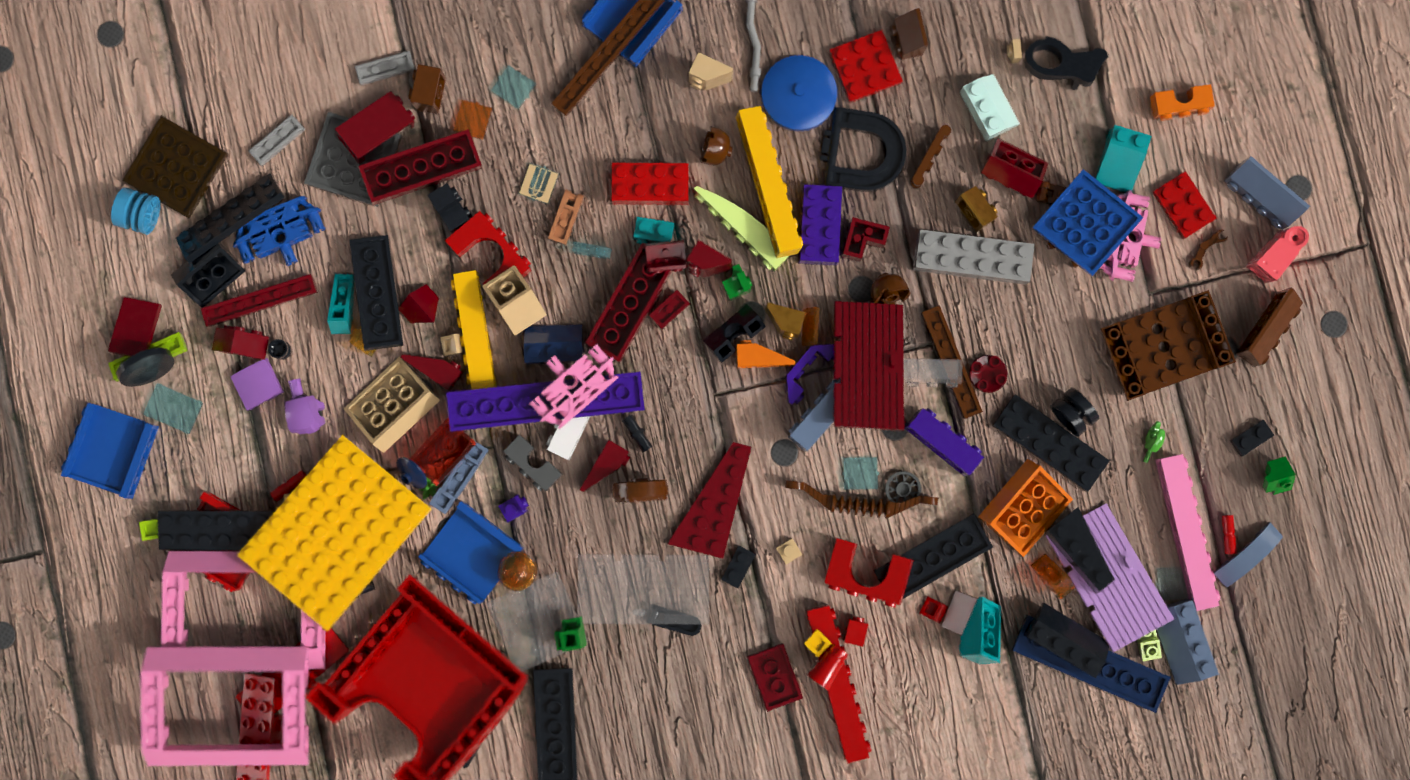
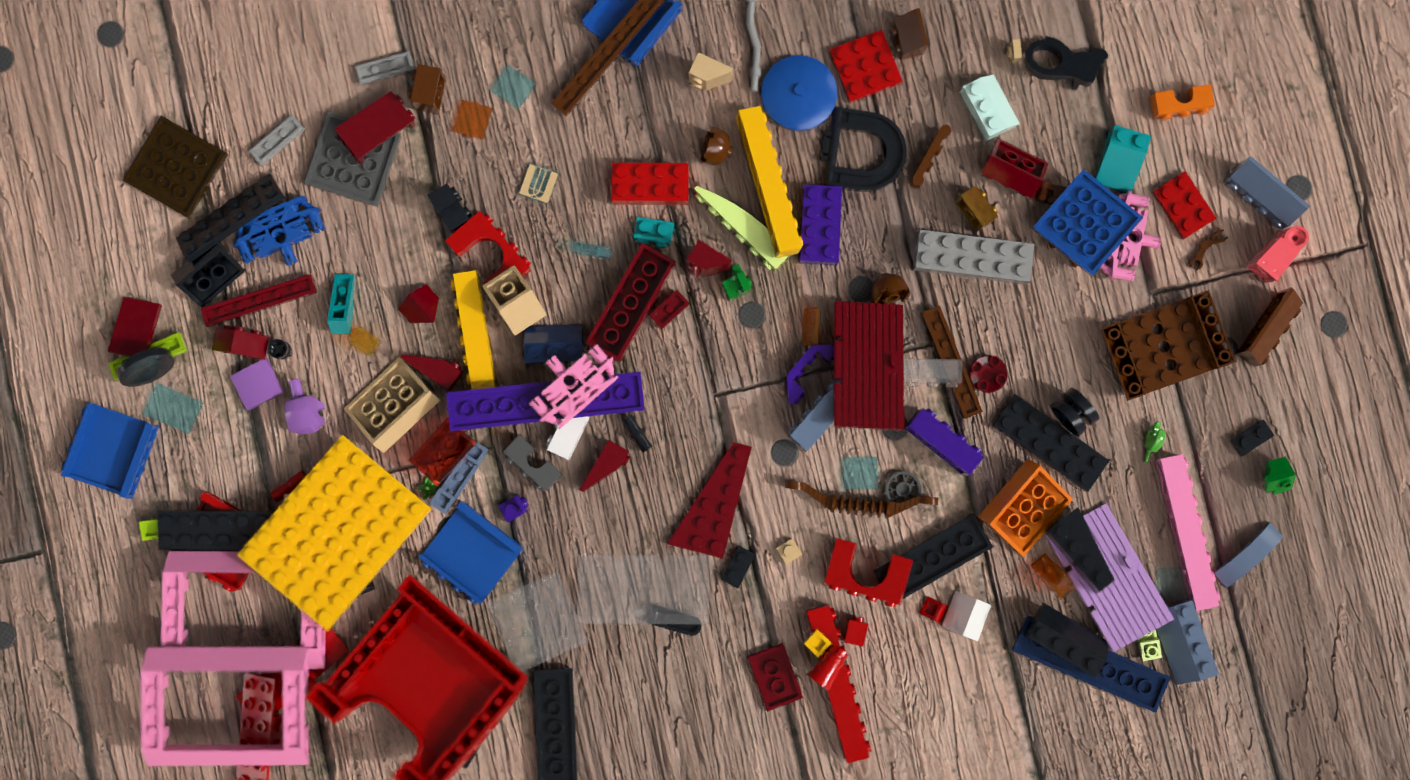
(135, 211): dark azure wheel -> none
(376, 292): black plate -> none
(411, 473): dark blue dish -> none
(420, 167): dark red brick -> none
(451, 344): tan plate -> none
(517, 571): clear orange cylinder -> none
(565, 217): nougat plate -> none
(571, 635): green brick -> none
(640, 490): reddish brown piece -> none
(666, 256): dark red bracket -> none
(741, 323): black arch -> none
(756, 356): orange slope -> none
(786, 320): pearl gold slope -> none
(861, 234): dark red brick -> none
(982, 633): teal slope -> none
(1229, 537): red piece -> none

